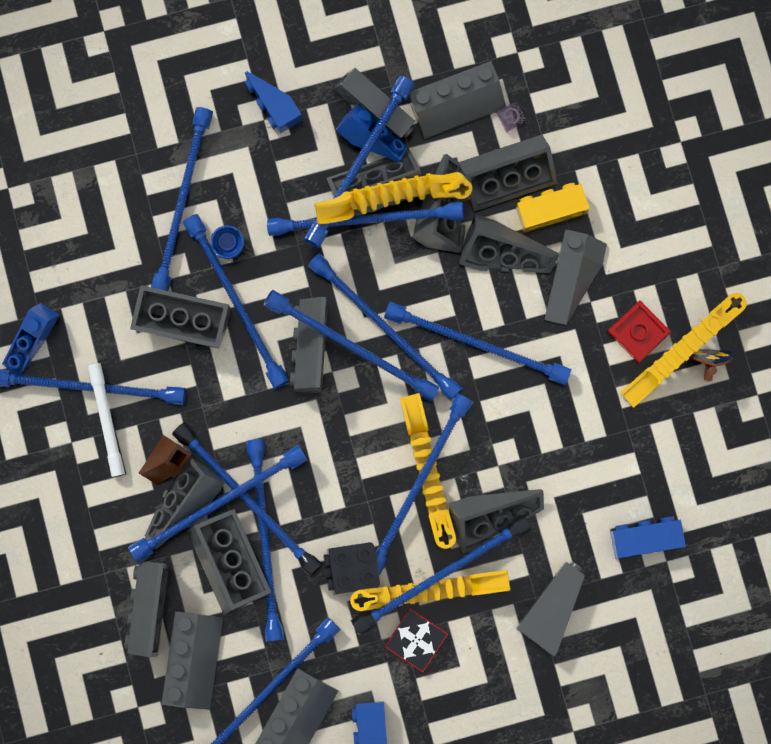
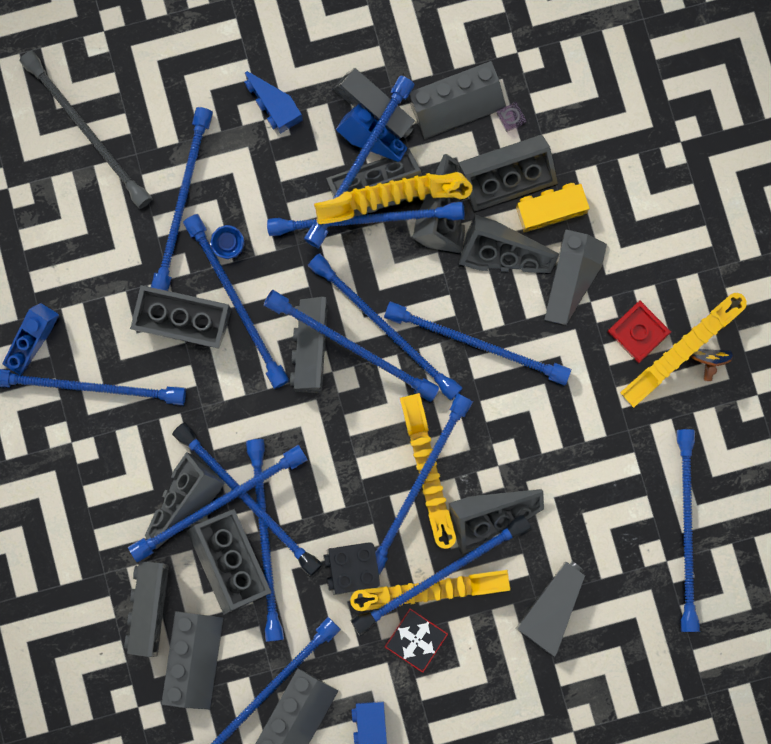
(97, 382): white piece -> none
(137, 193): none -> dark grey hose
(165, 461): reddish brown slope -> none
(647, 537): blue brick -> none
(689, 619): none -> blue hose

